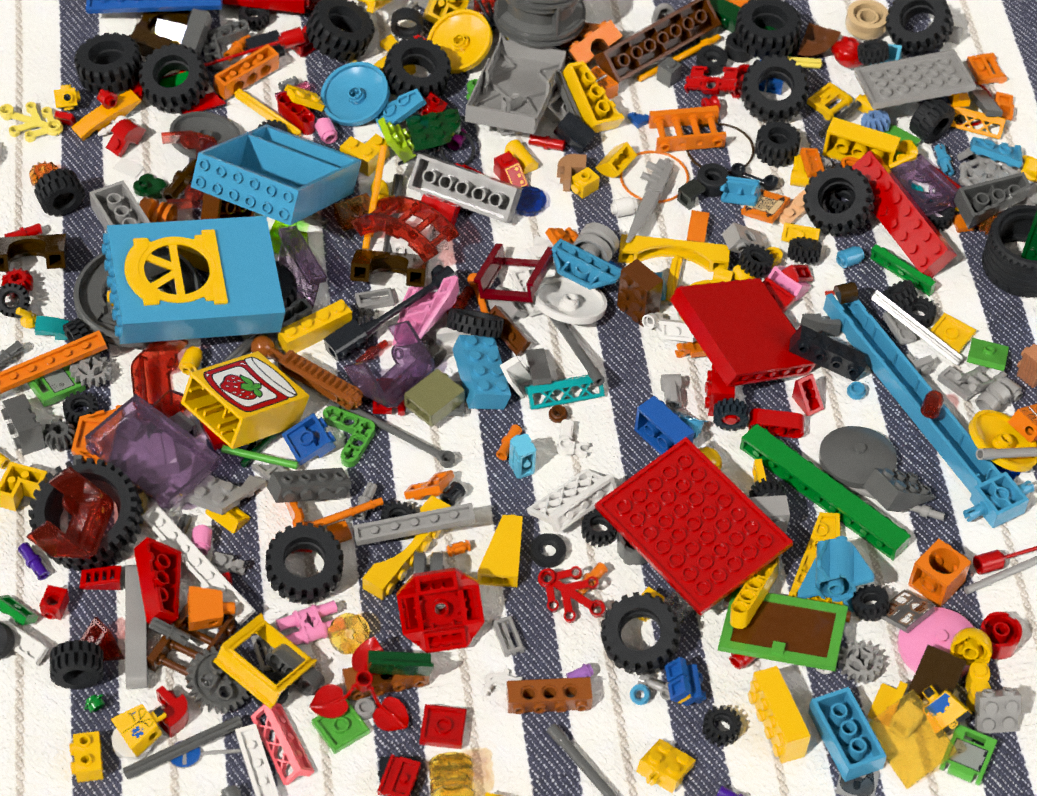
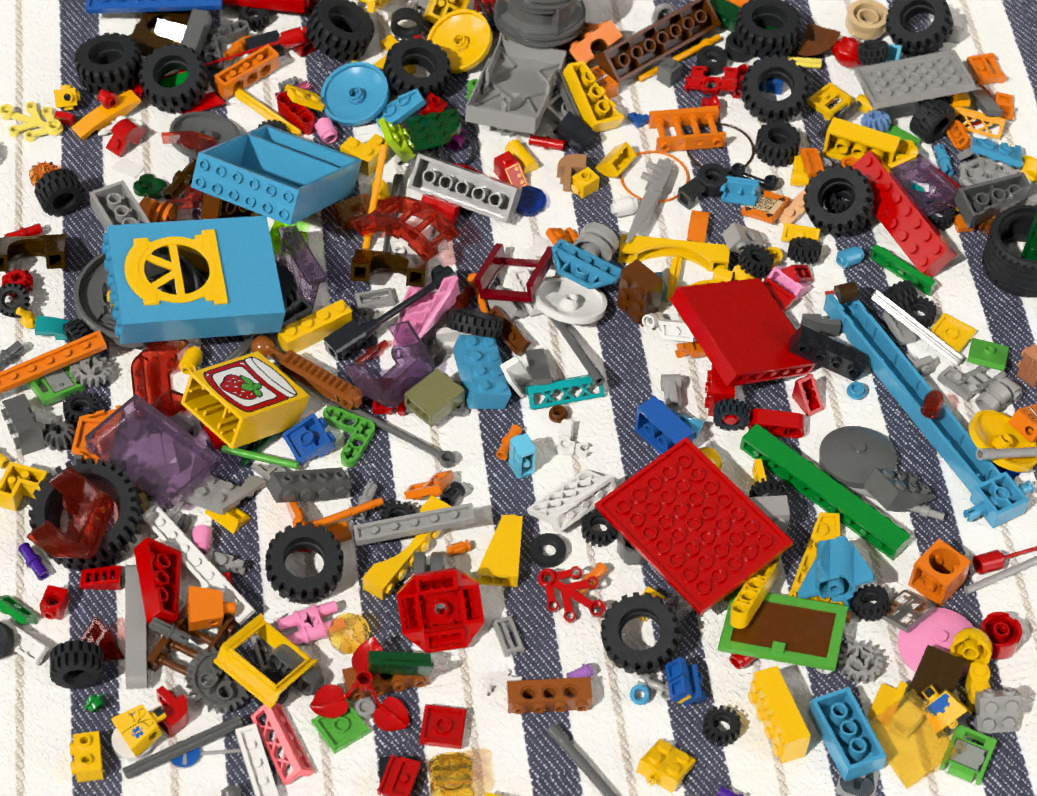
(960, 138): none -> orange plate

